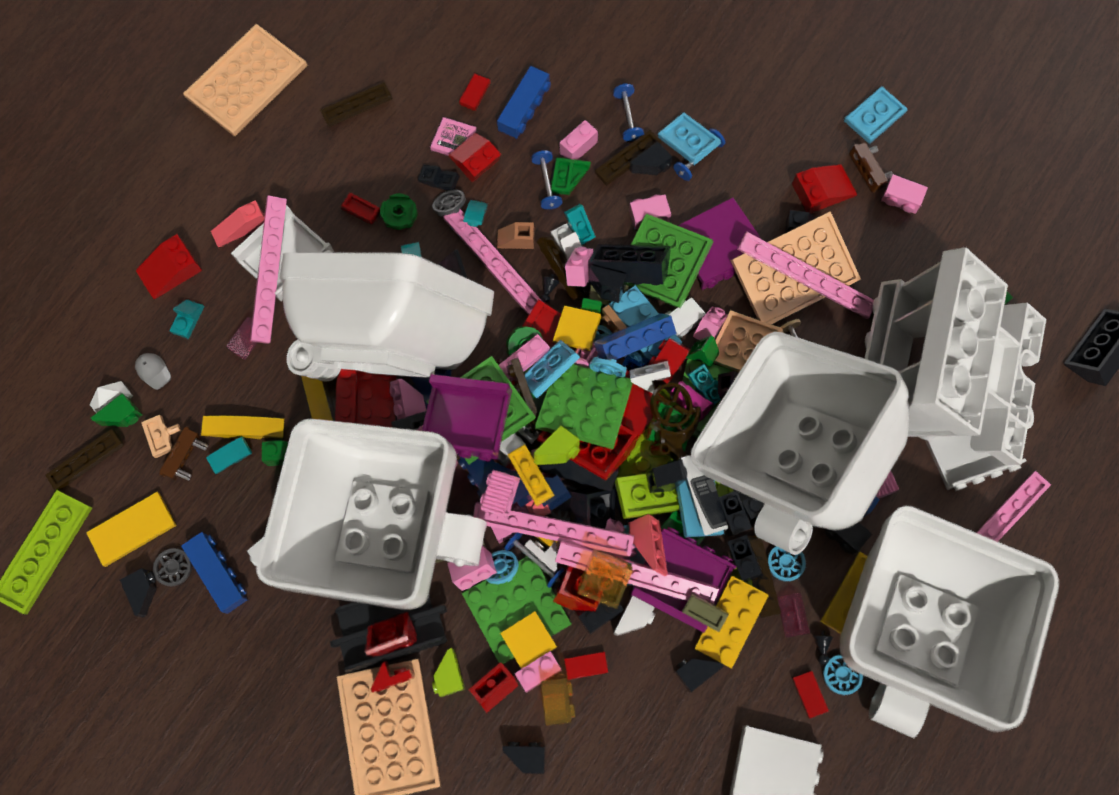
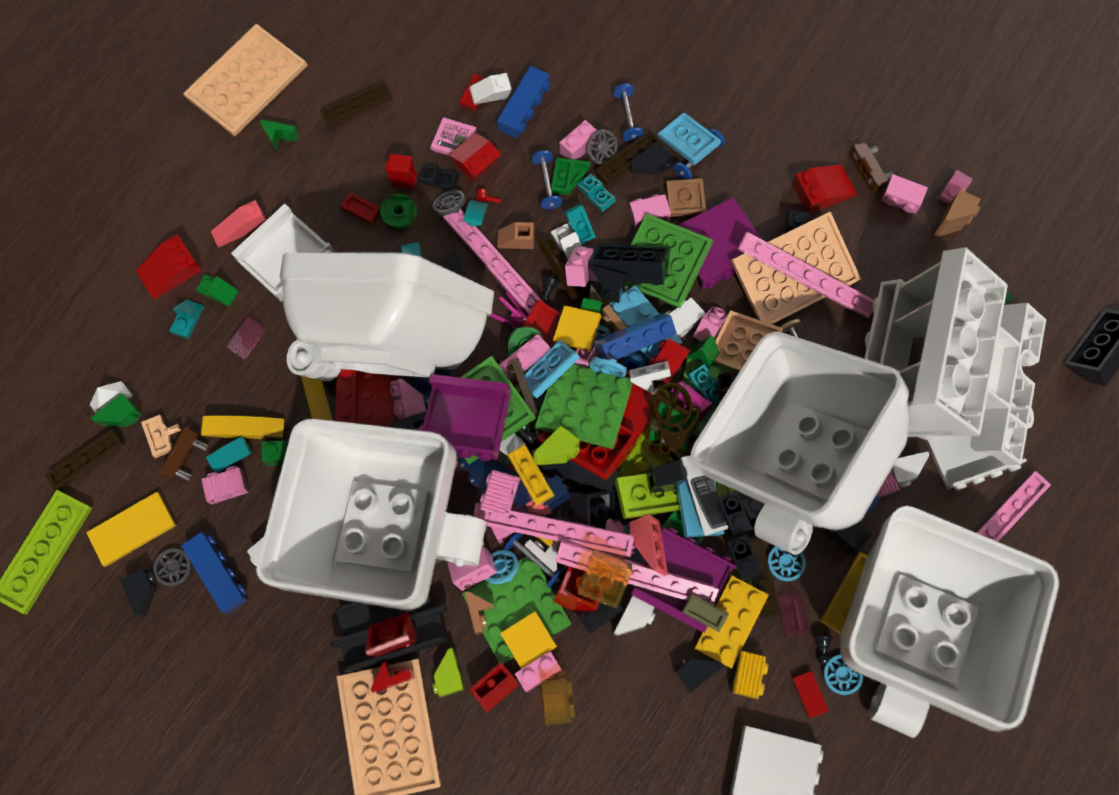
(154, 371): light grey cap -> none
(217, 290): none -> green slope
(224, 485): none -> bright pink brick
(268, 270): bright pink plate -> none
(276, 131): none -> green slope
(401, 171): none -> red brick
(476, 606): none -> nougat slope
(482, 197): none -> red hand
(491, 89): none -> white slope
(517, 317): none -> dark pink plant
(528, 758): black slope -> none
(586, 665): red tile -> none
(595, 192): none -> teal slope
(601, 146): none -> flat silver wheel
(686, 197): none -> medium nougat plate
(749, 675): none -> yellow brick
(875, 115): medium azure tile -> none
(908, 468): none -> white slope
(958, 181): none -> bright pink slope
(958, 213): none -> medium nougat slope

